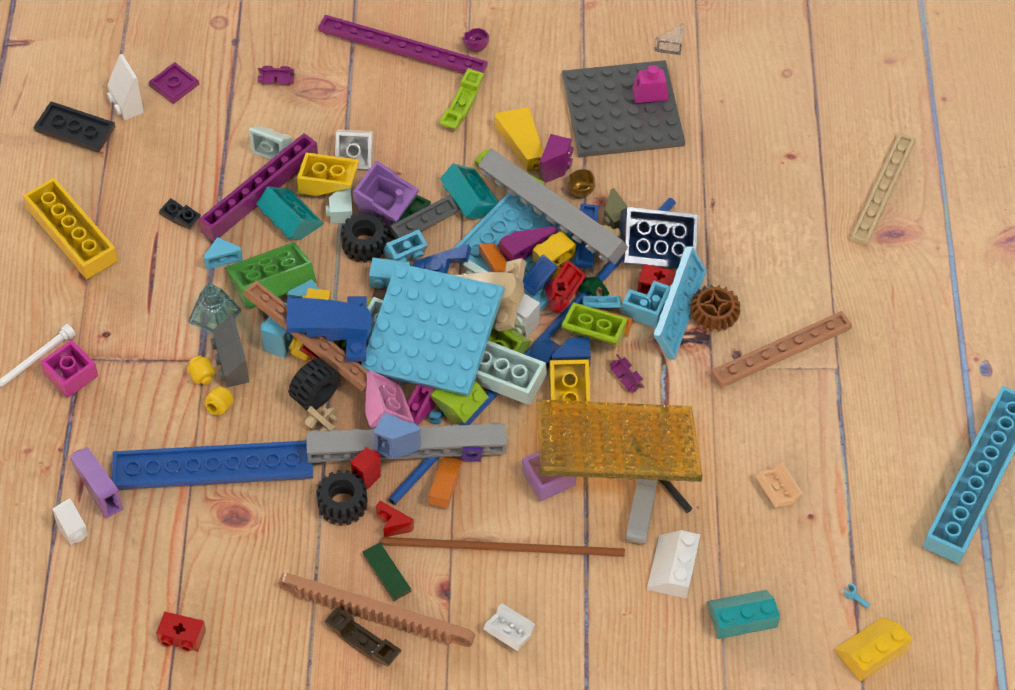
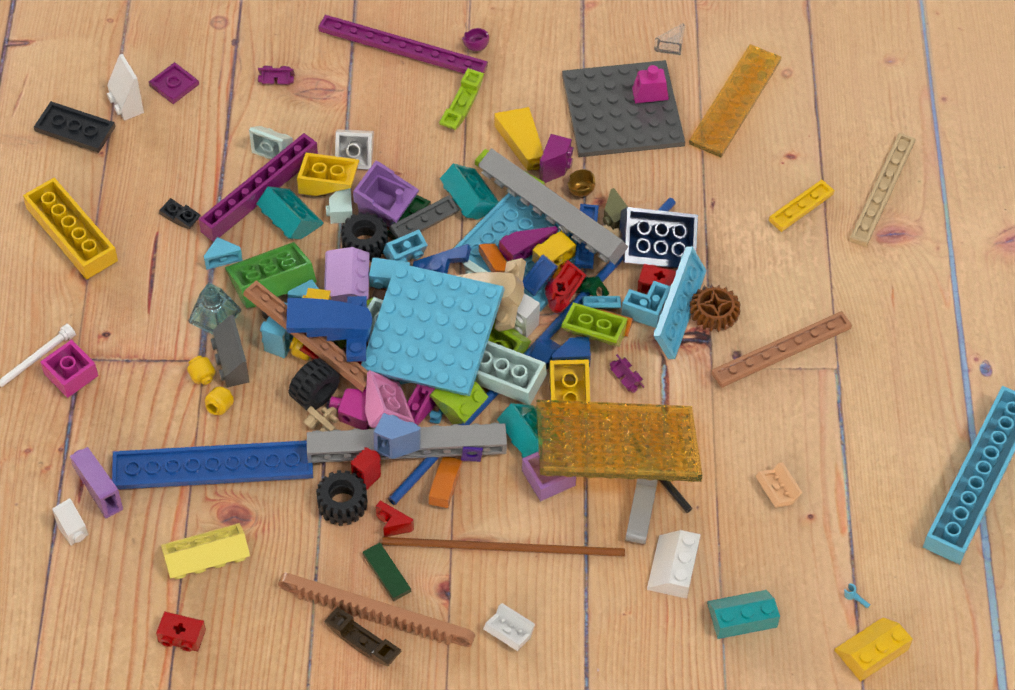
(205, 551): none -> light yellow slope
(346, 273): none -> lavender slope
(351, 408): none -> dark pink torso
(521, 427): none -> teal slope
(735, 100): none -> clear yellow plate
(801, 205): none -> yellow plate

